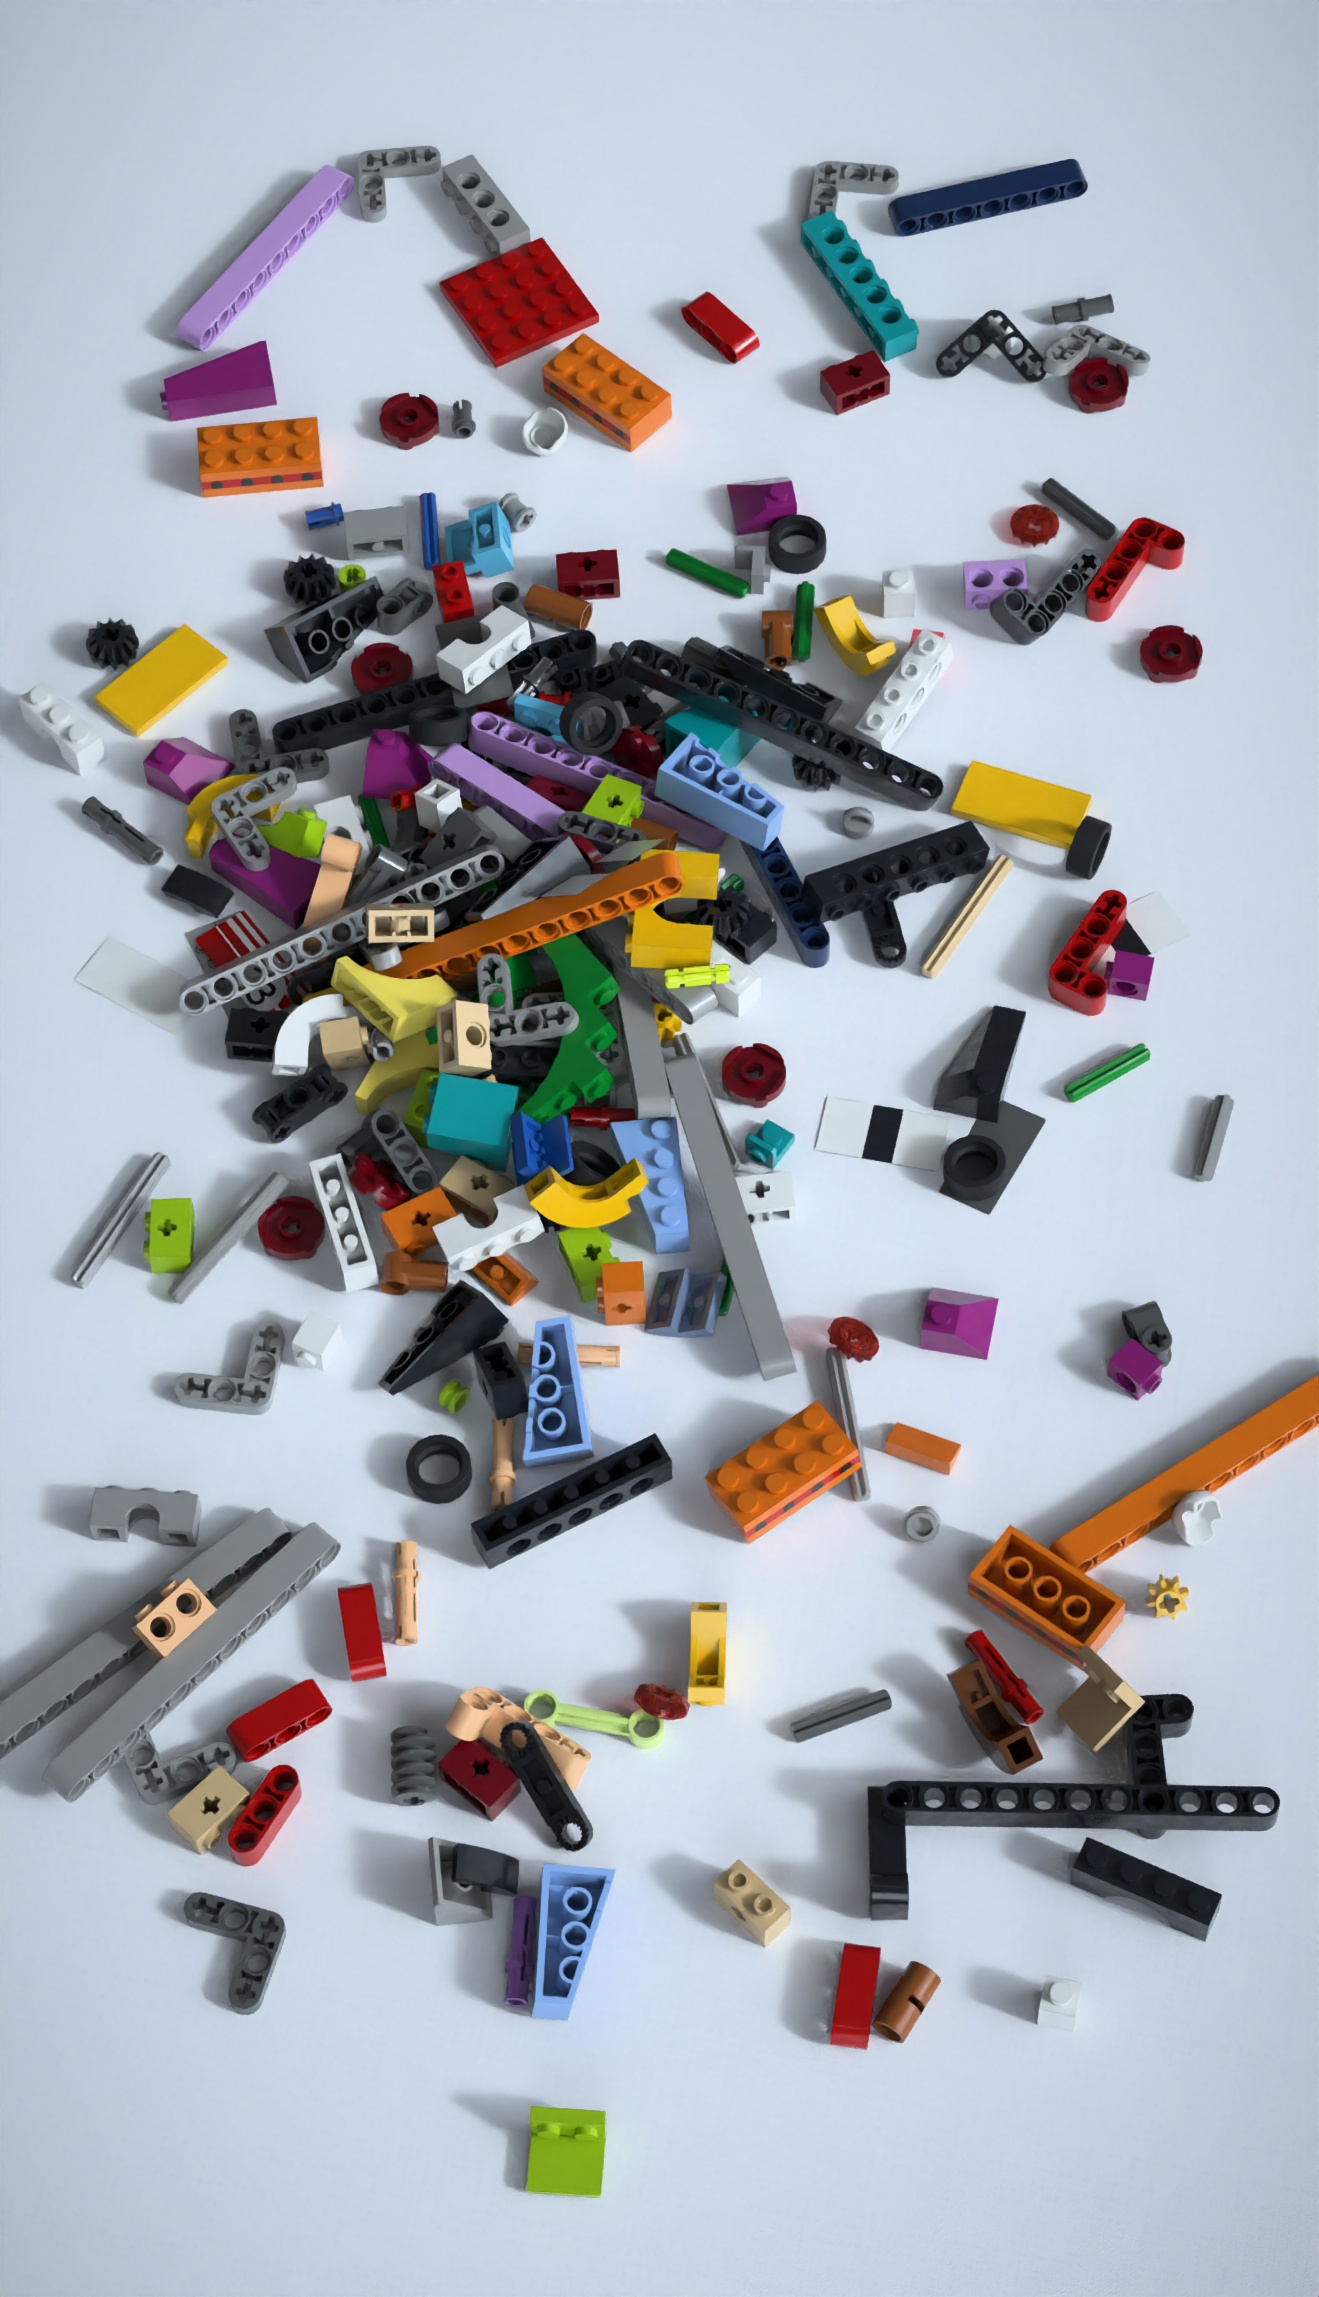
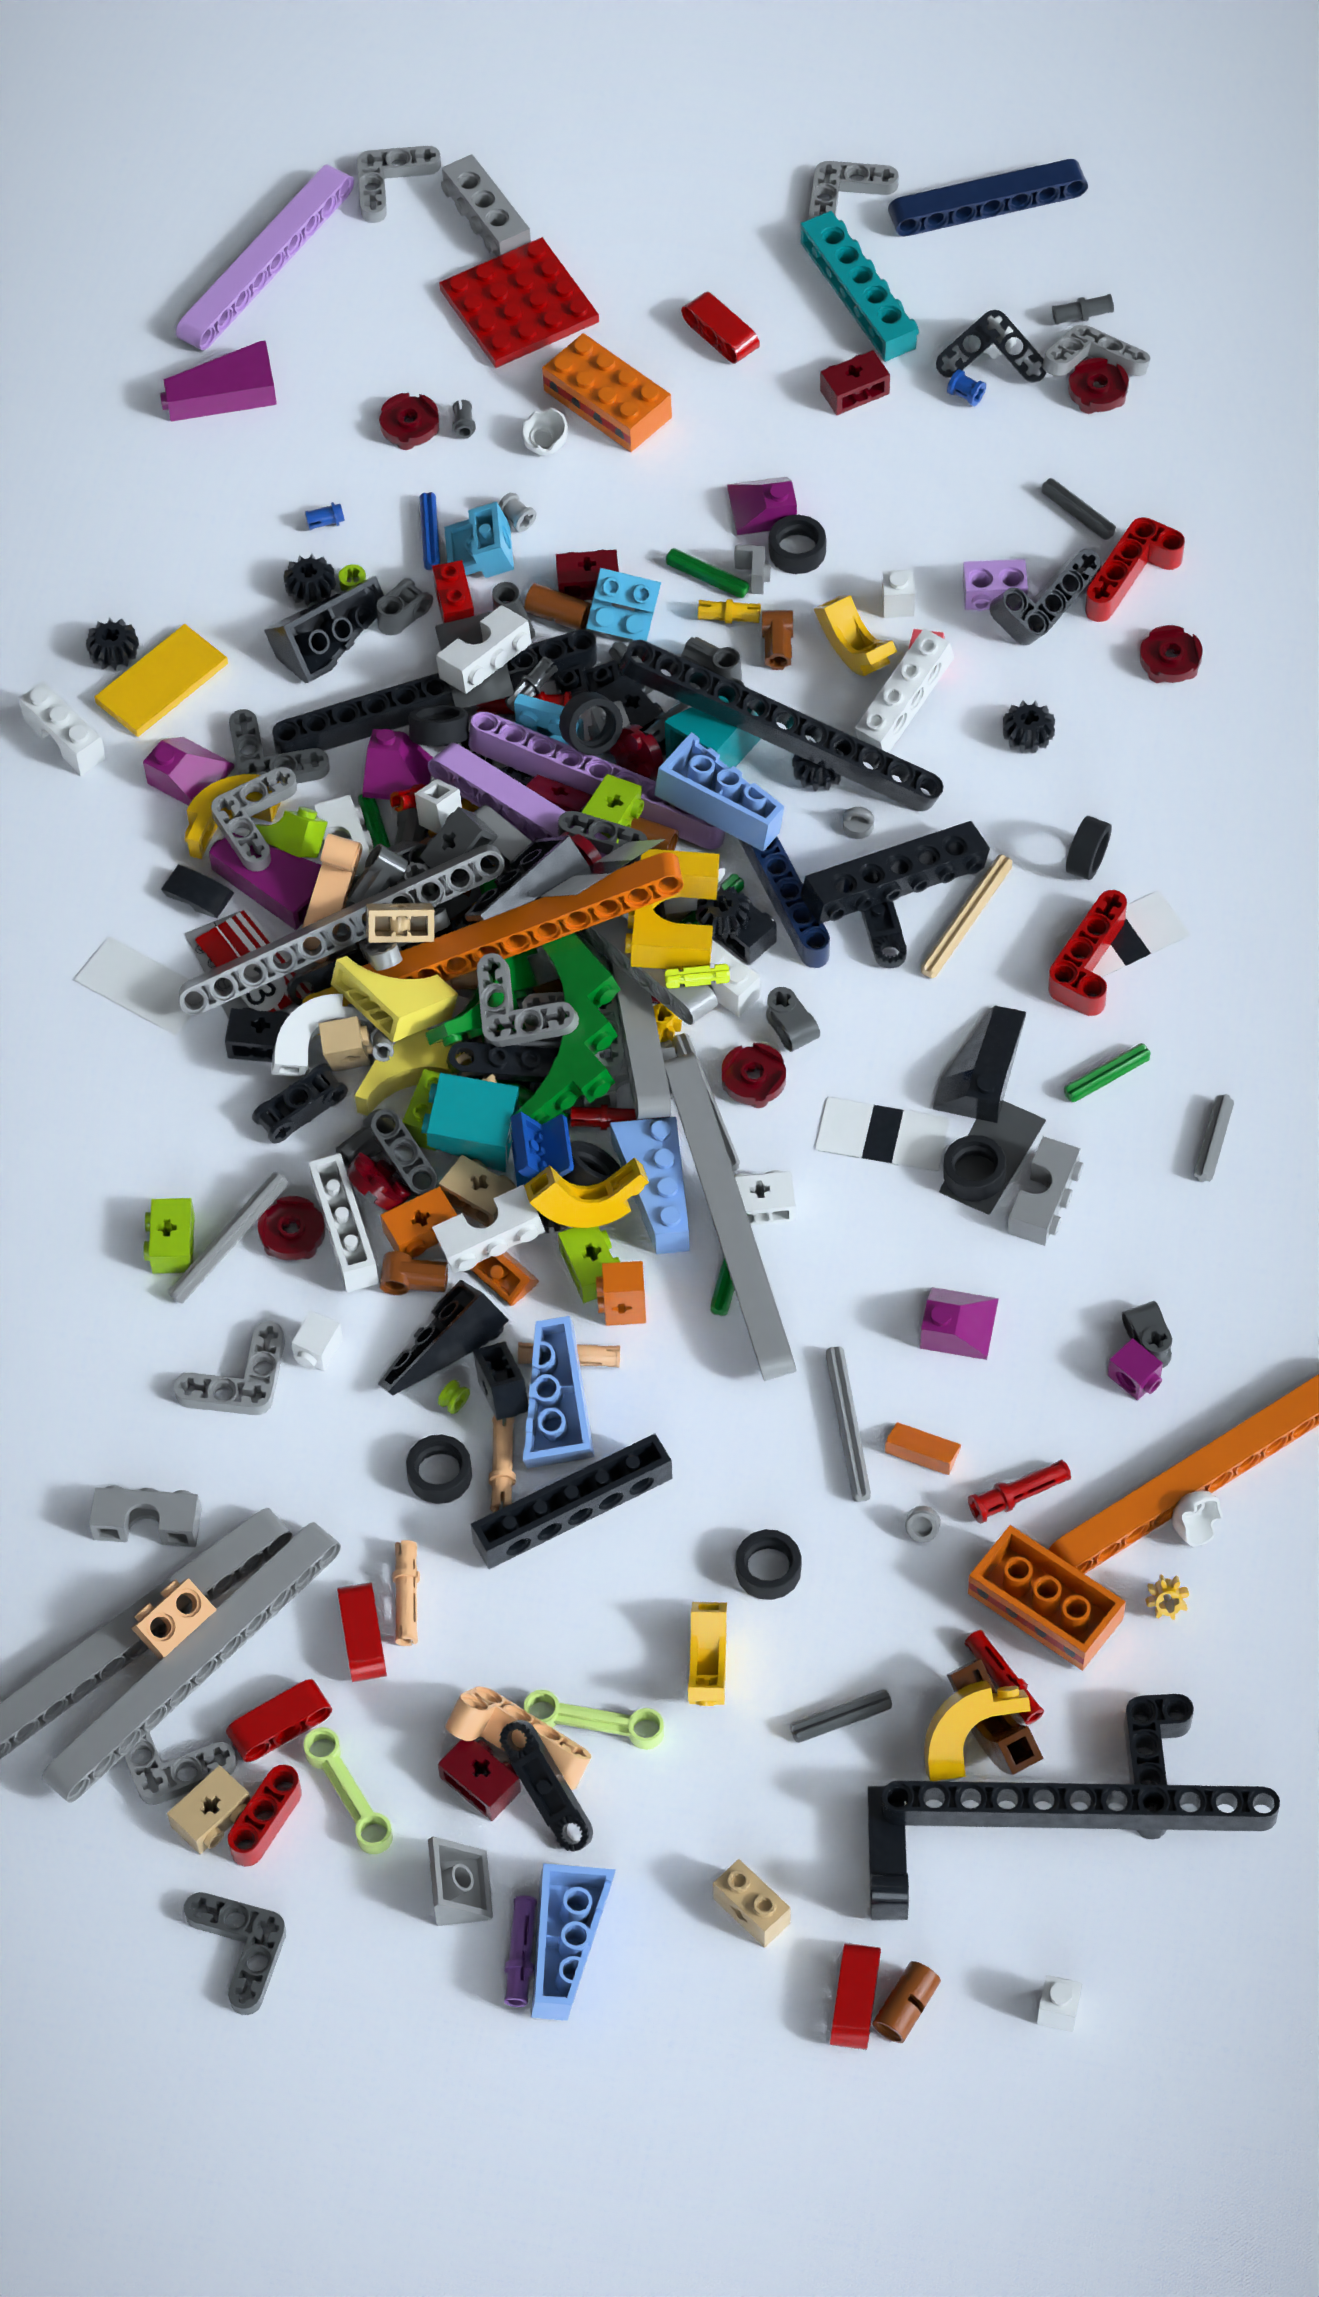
(112, 823): dark grey pin -> none
(120, 1220): light grey axle -> none
(260, 457): orange brick -> none
(348, 1790): none -> yellowish green piece
(376, 532): light grey brick -> none
(378, 656): dark red plate -> none
(412, 1766): dark grey piece -> none
(463, 1038): tan brick -> none
(485, 1868): black slope -> none
(566, 2151): lime bracket -> none
(625, 591): none -> medium azure brick
(661, 1702): clear red gear -> none
(685, 1303): sand blue slope -> none
(729, 611): none -> yellow pin
(768, 1144): teal bracket -> none
(768, 1540): none -> black tyre
(779, 686): black wedge -> none
(783, 1471): orange brick -> none
(790, 1019): none -> dark grey piece
(803, 621): green axle -> none
(847, 1328): clear red gear -> none
(957, 1717): none -> yellow arch
(966, 387): none -> blue bush
(1005, 1496): none -> red pin
(1020, 804): yellow tile -> none
(1028, 726): none -> black gear
(1037, 1214): none -> light grey arch
(1038, 516): clear red gear -> none
(1099, 1703): tan bracket -> none
(1114, 1873): black arch -> none
(1129, 975): magenta brick -> none

